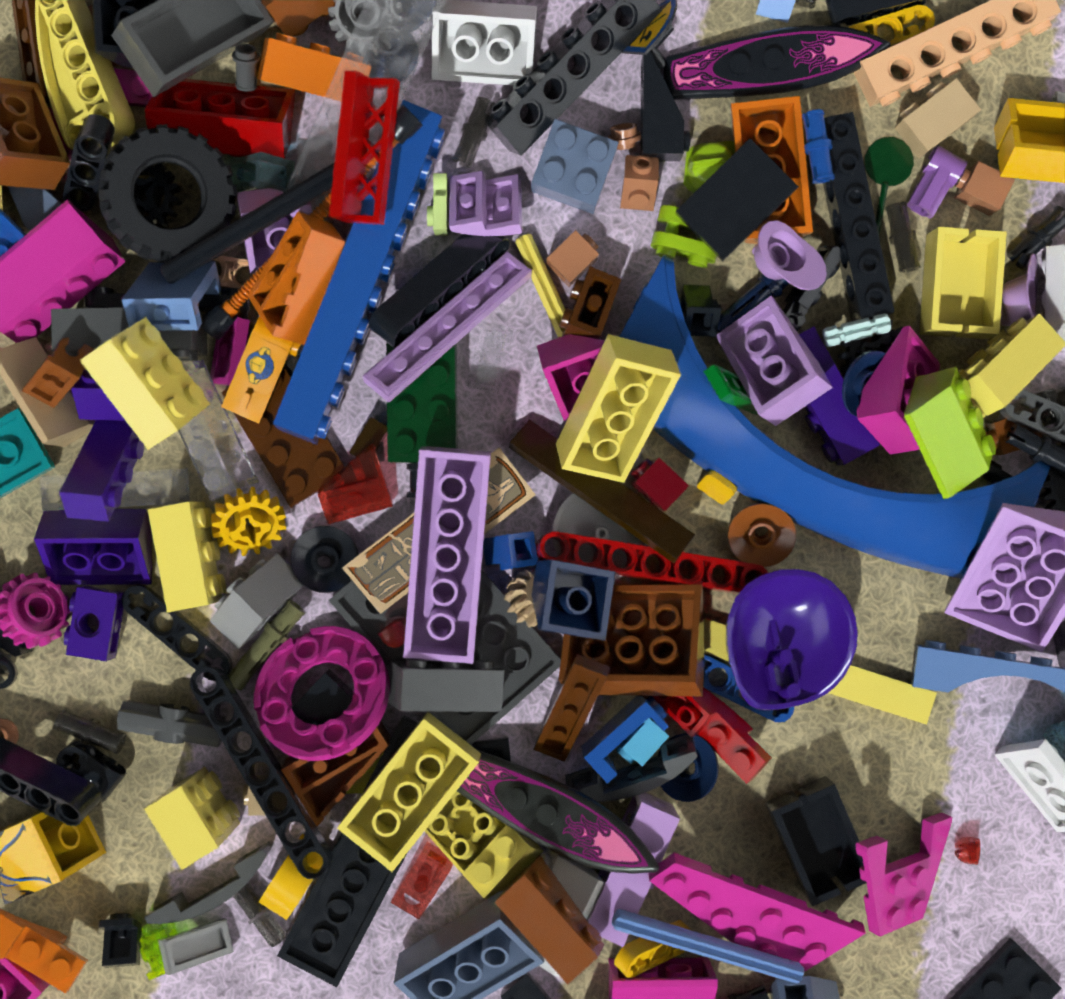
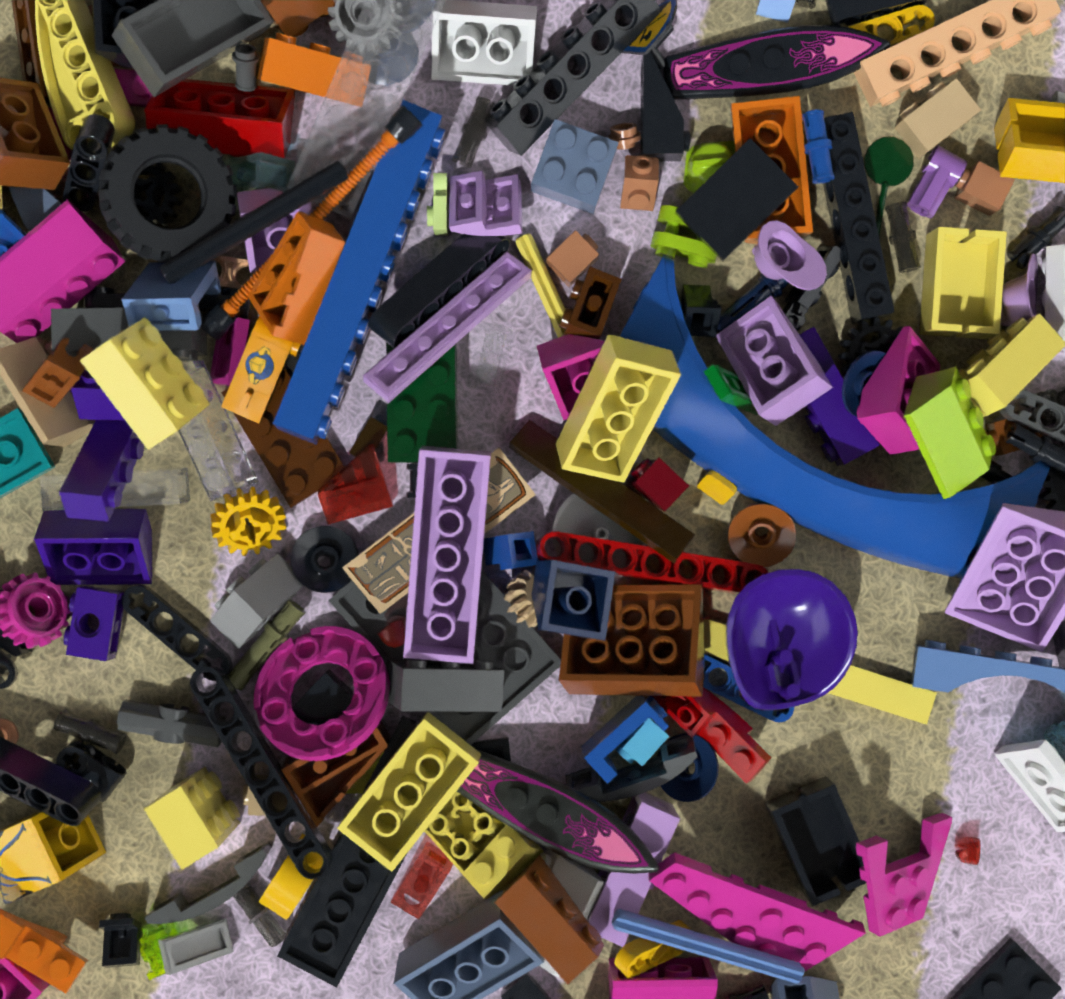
(186, 555): light yellow brick -> none
(353, 144): red fence -> none
(571, 707): reddish brown plate -> none
(856, 330): light aqua axle -> none

